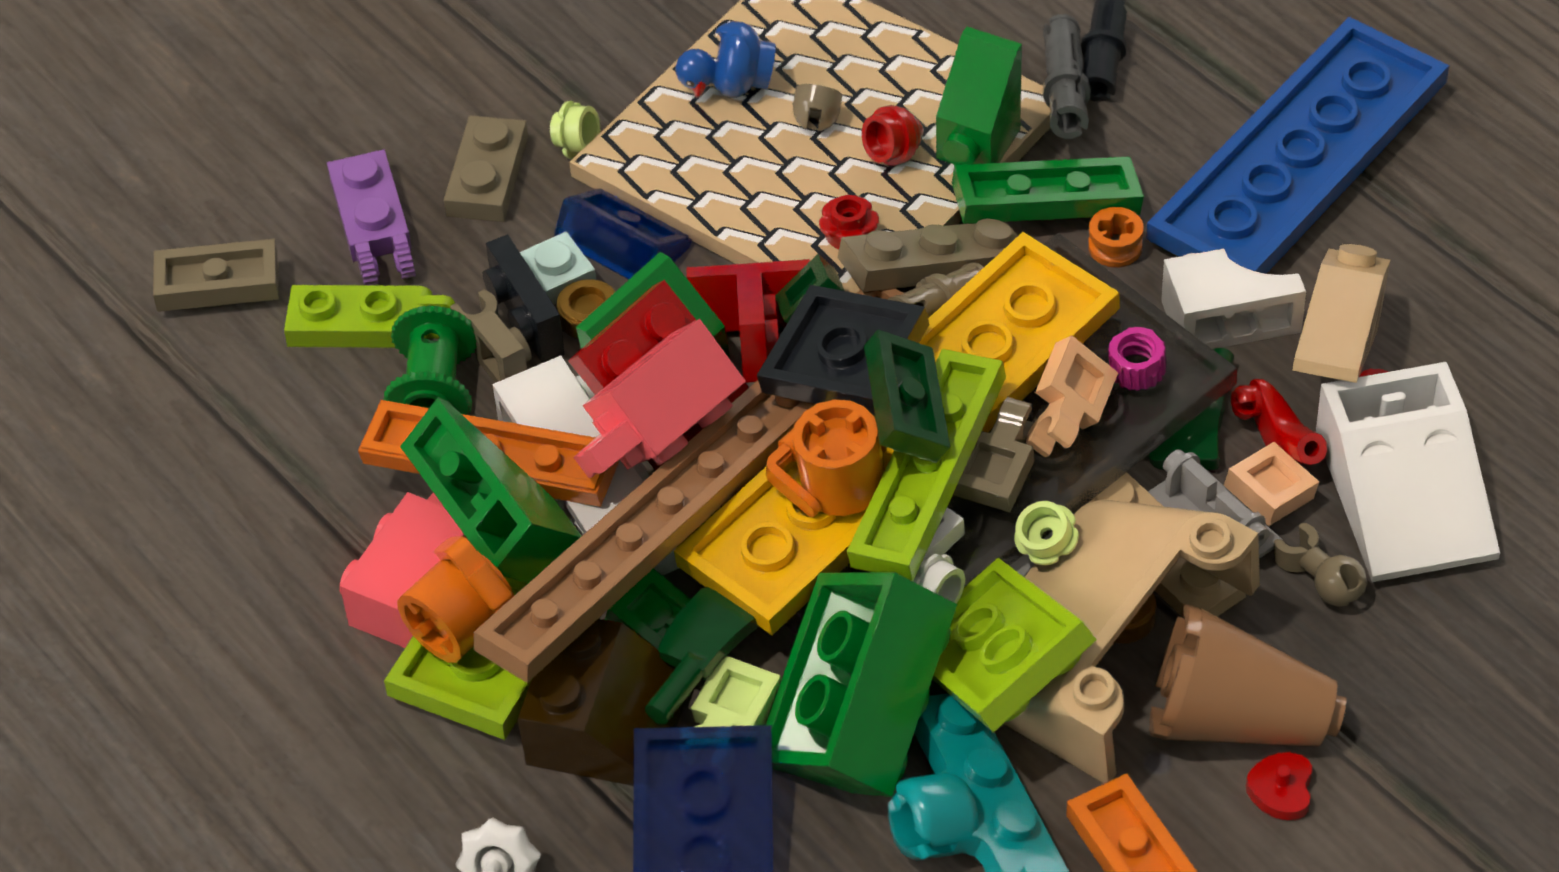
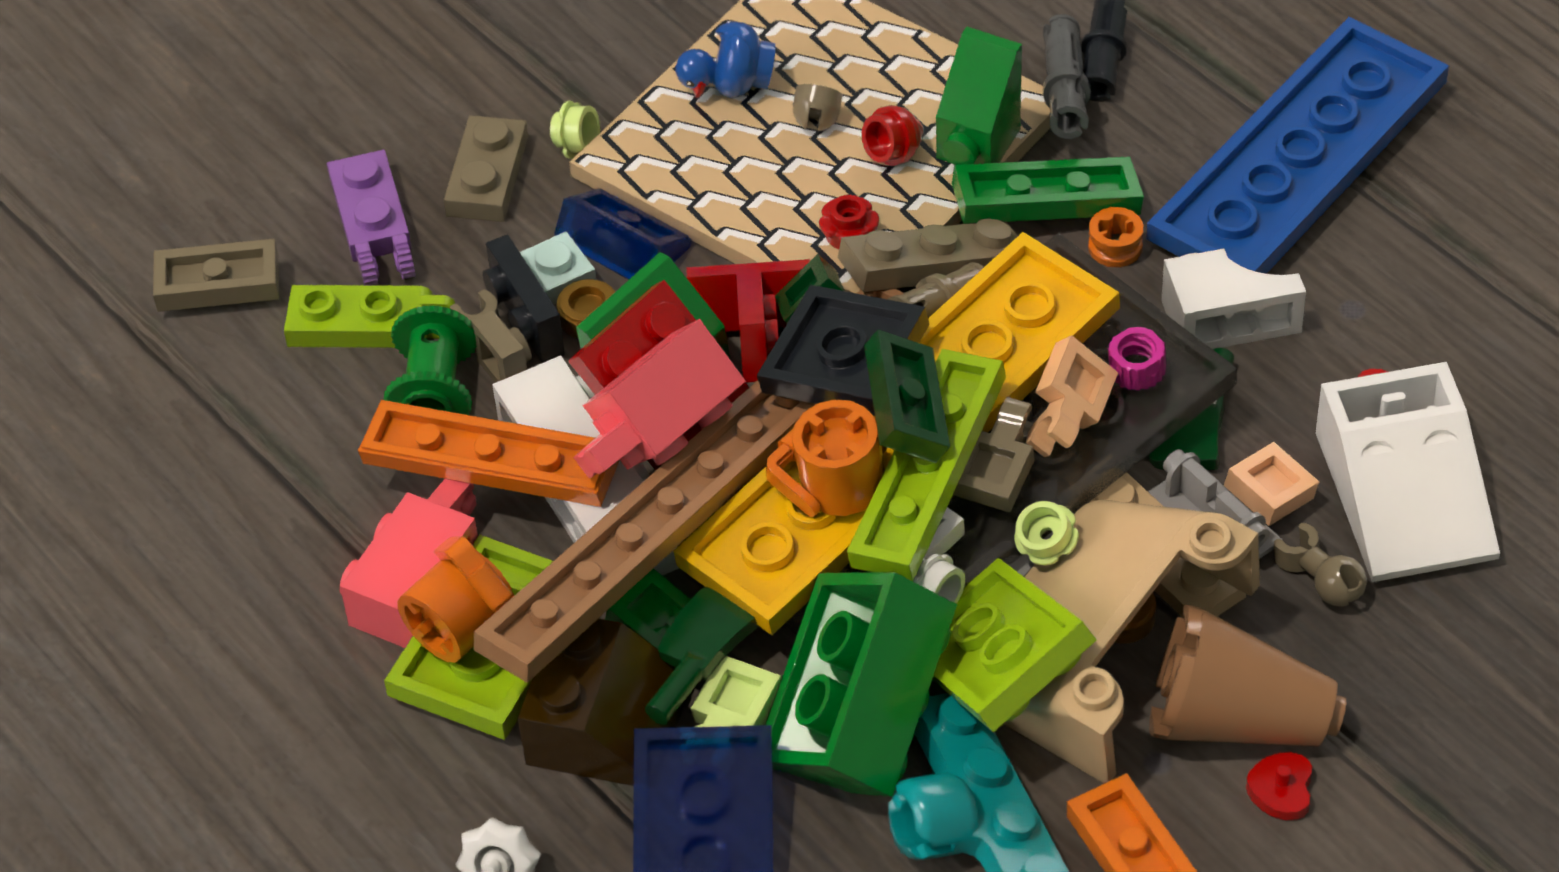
(488, 494): green slope -> none
(1277, 421): red arm -> none
(1343, 313): tan slope -> none

